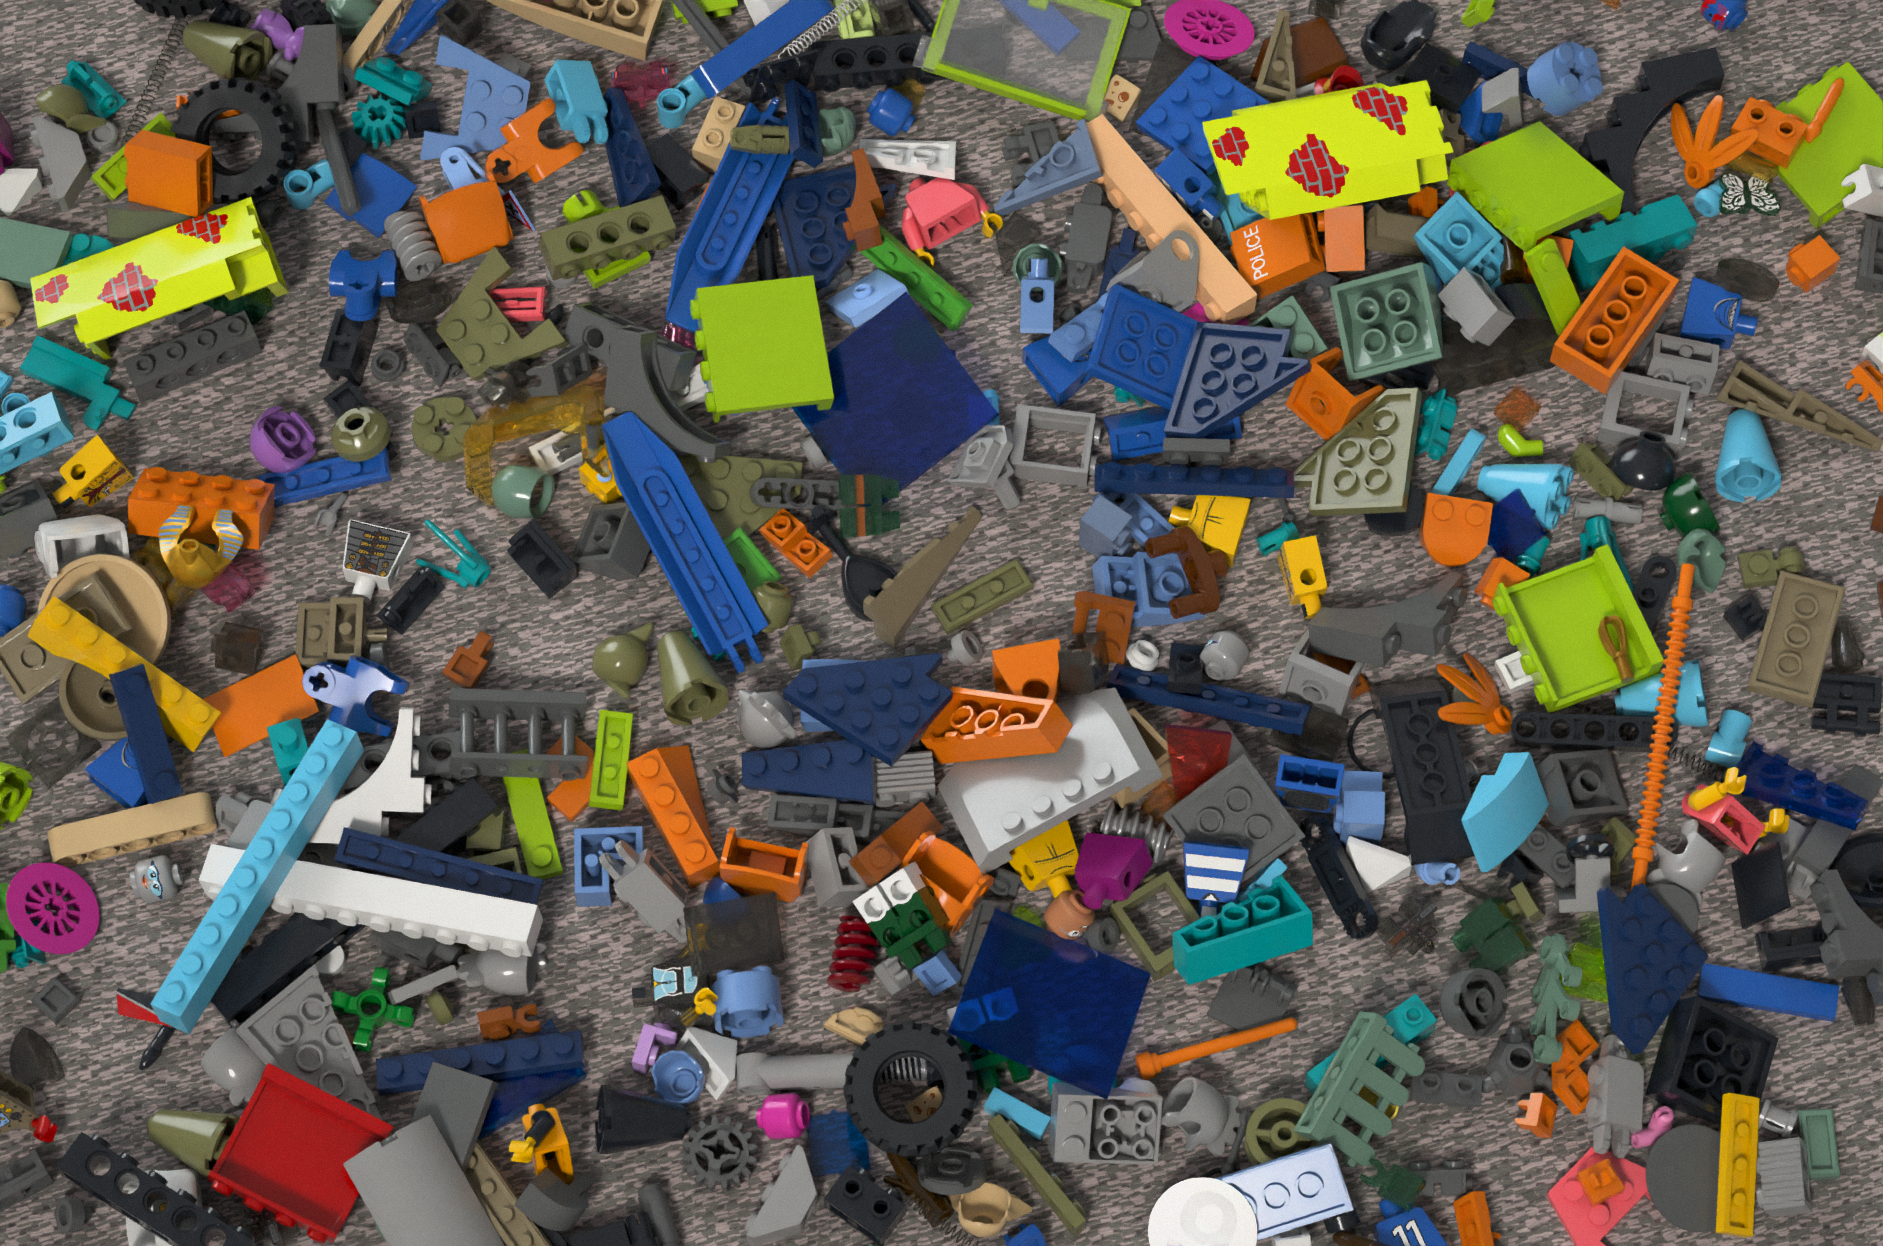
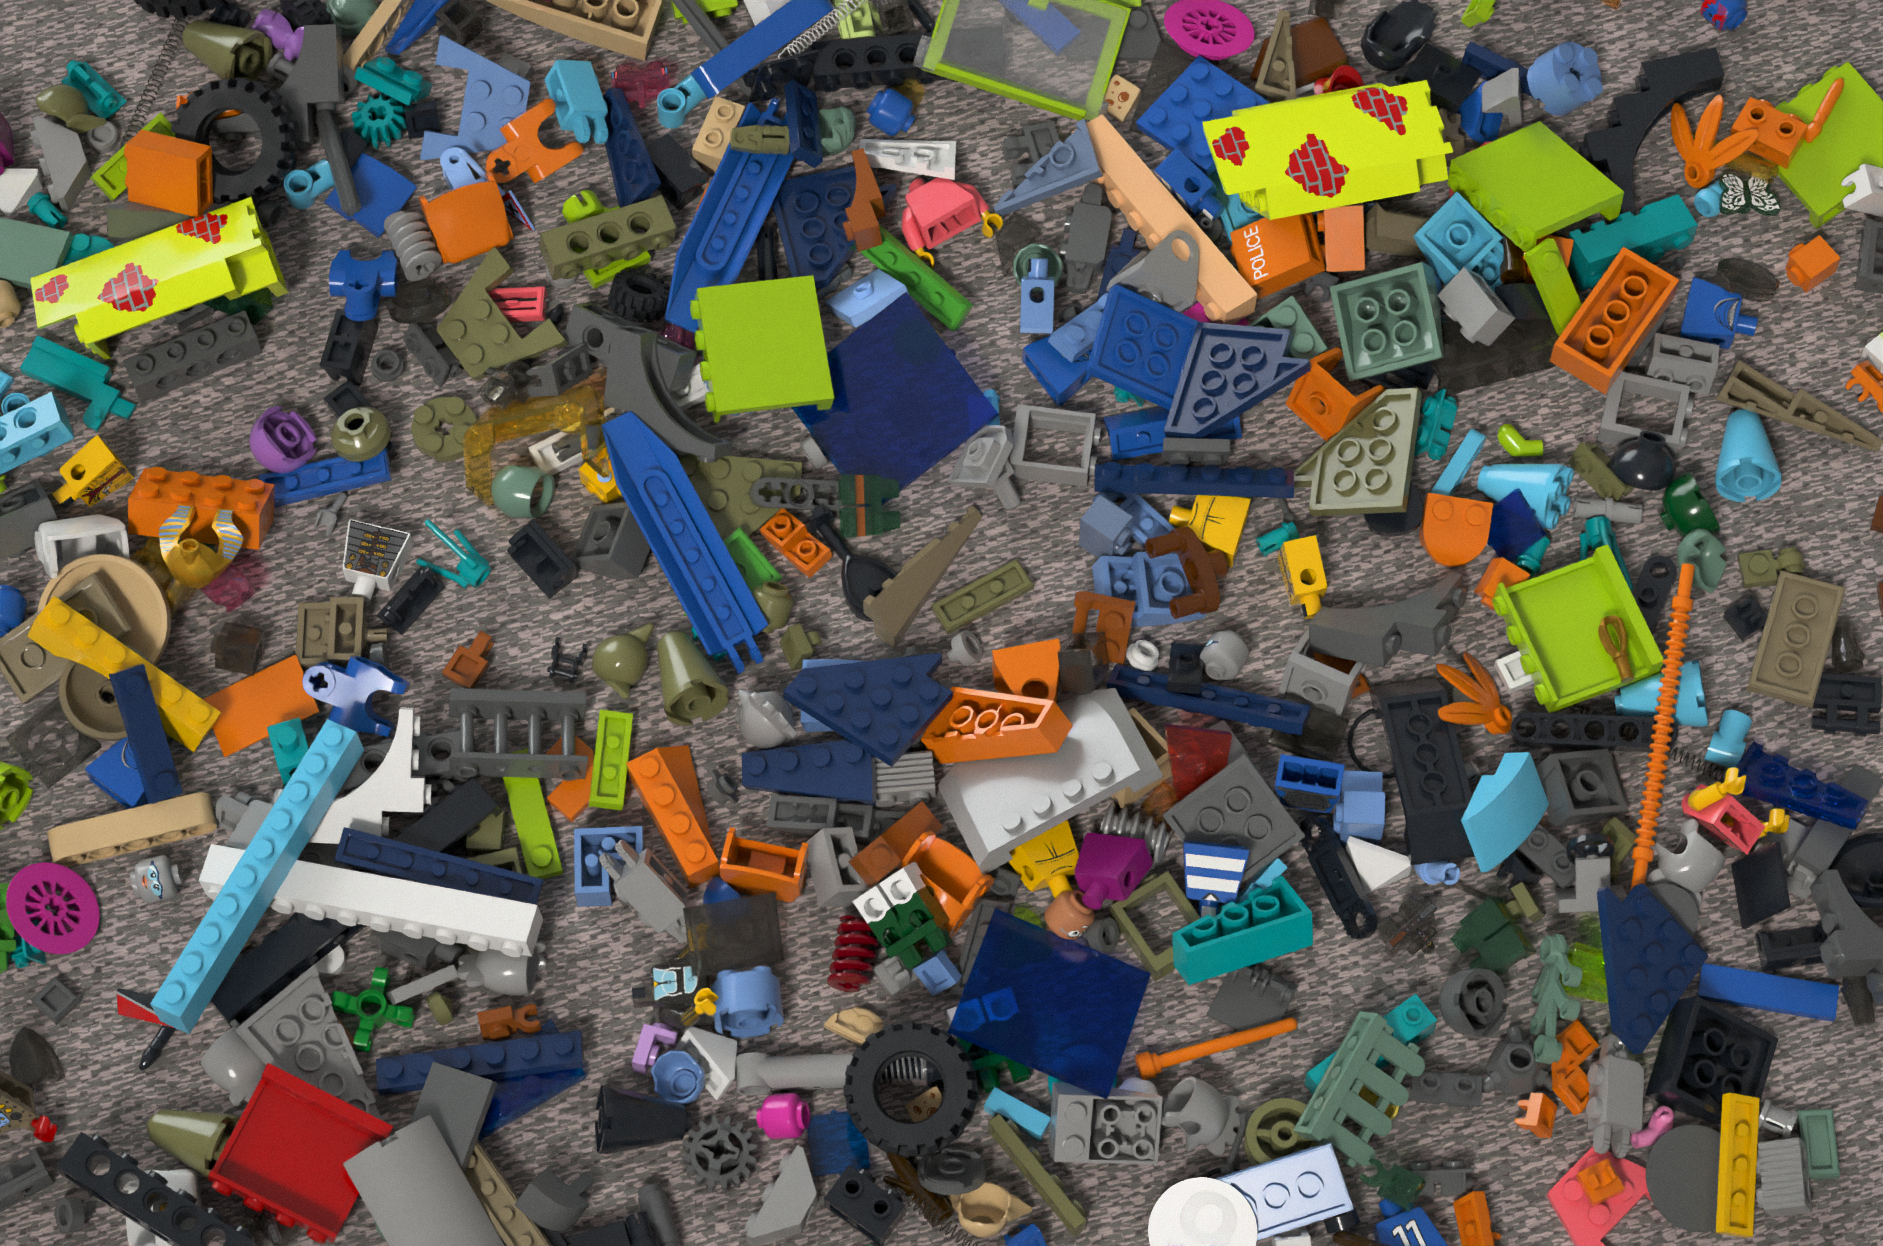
(46, 210): none -> teal pin
(544, 1143): torso -> none
(578, 661): none -> black piece
(639, 295): none -> black tyre
(1424, 203): orange tile -> none
(1517, 410): clear orange tile -> none

